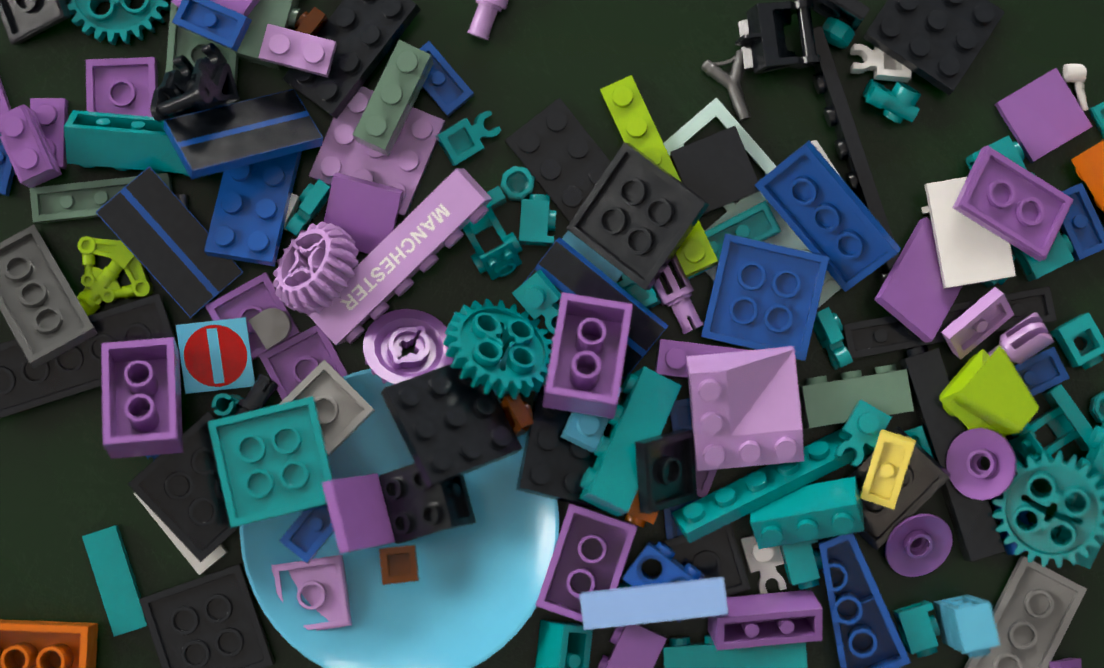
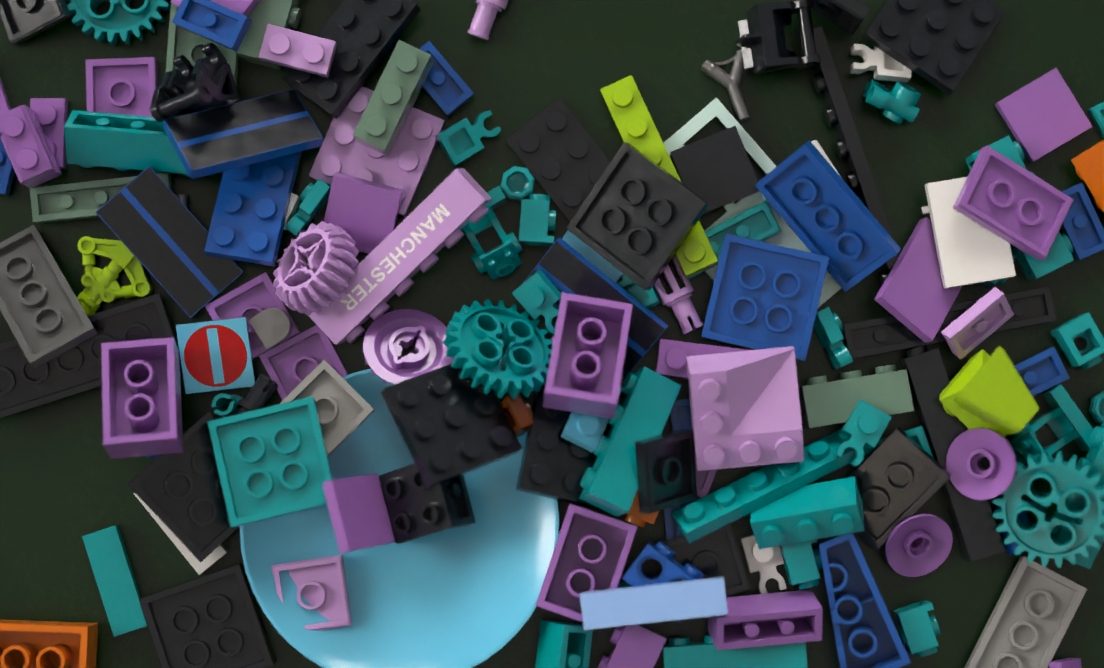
(309, 533): blue plate -> none
(311, 22): reddish brown plate -> none
(399, 564): reddish brown plate -> none
(838, 32): teal tile -> none
(887, 469): light yellow plate -> none
(967, 624): medium azure brick -> none
(1025, 339): lavender arm -> none
(1076, 74): white hand -> none

